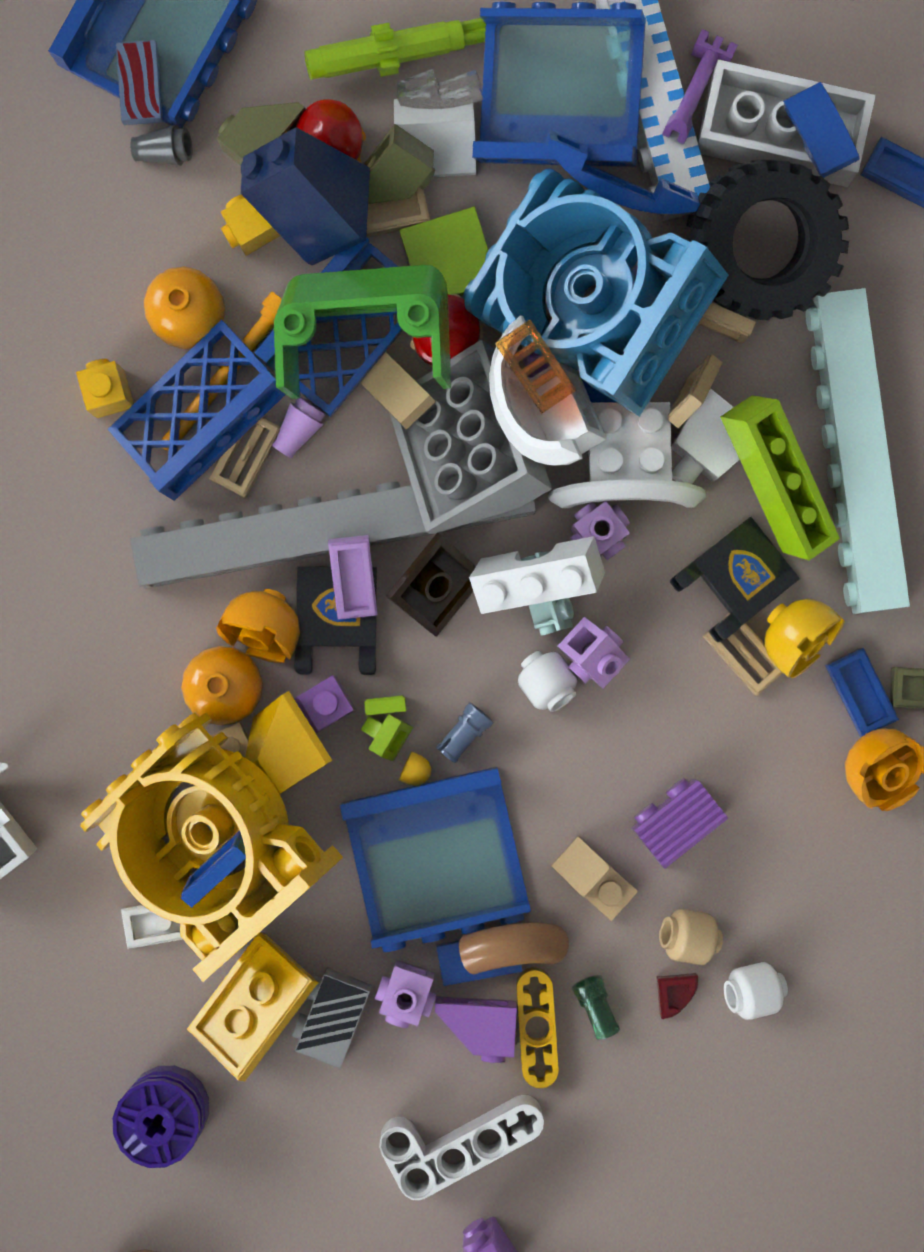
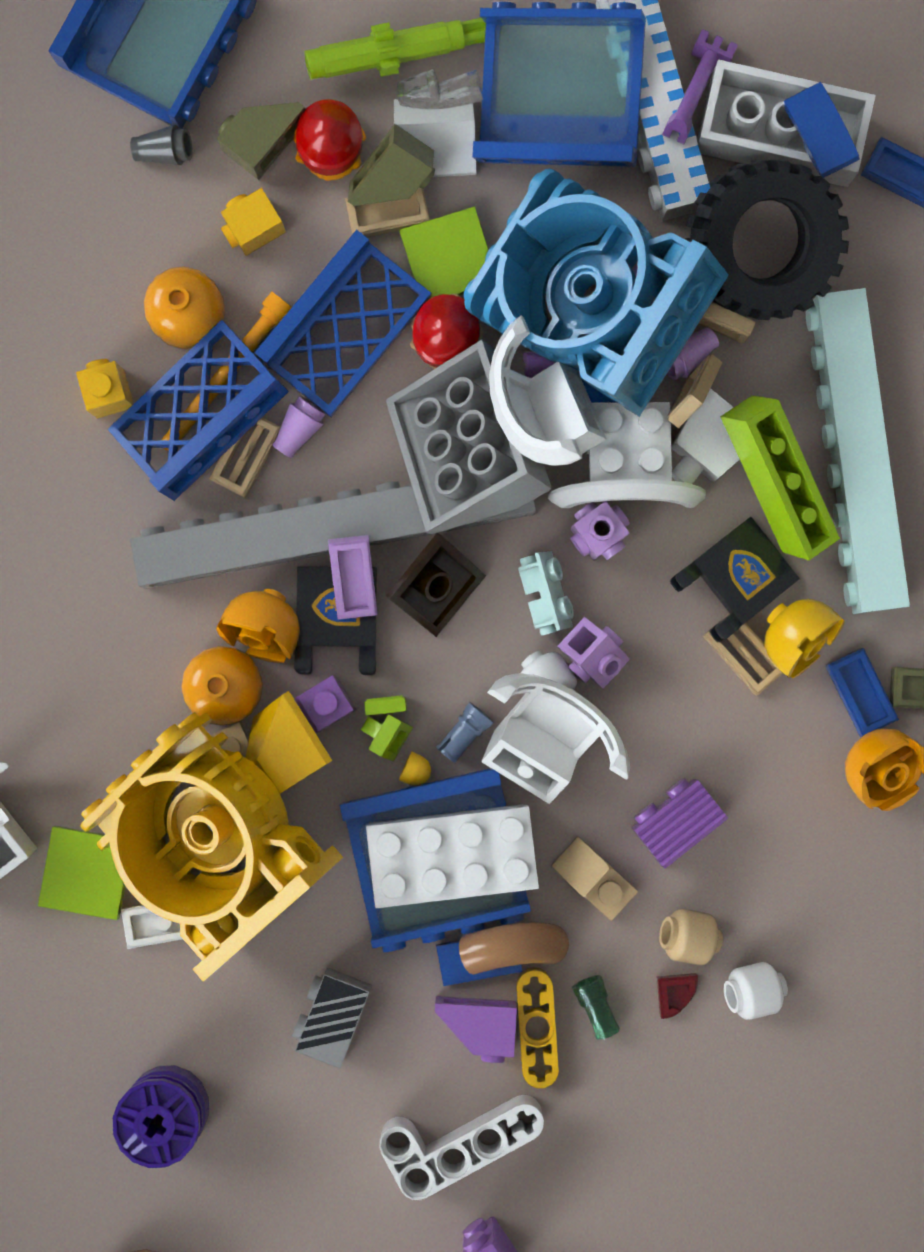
(81, 875): none -> lime tile
(139, 82): tile -> none
(214, 870): blue tile -> none
(252, 1006): yellow tile -> none
(308, 194): dark blue slope -> none
(397, 391): tan tile -> none
(408, 980): lavender brick -> none
(413, 291): bright green windscreen -> none
(452, 855): none -> white brick
(547, 735): none -> white piece
(554, 394): clear orange slope -> none
(565, 572): white arch -> none
(666, 199): blue slope -> none
(693, 353): none -> lavender cone

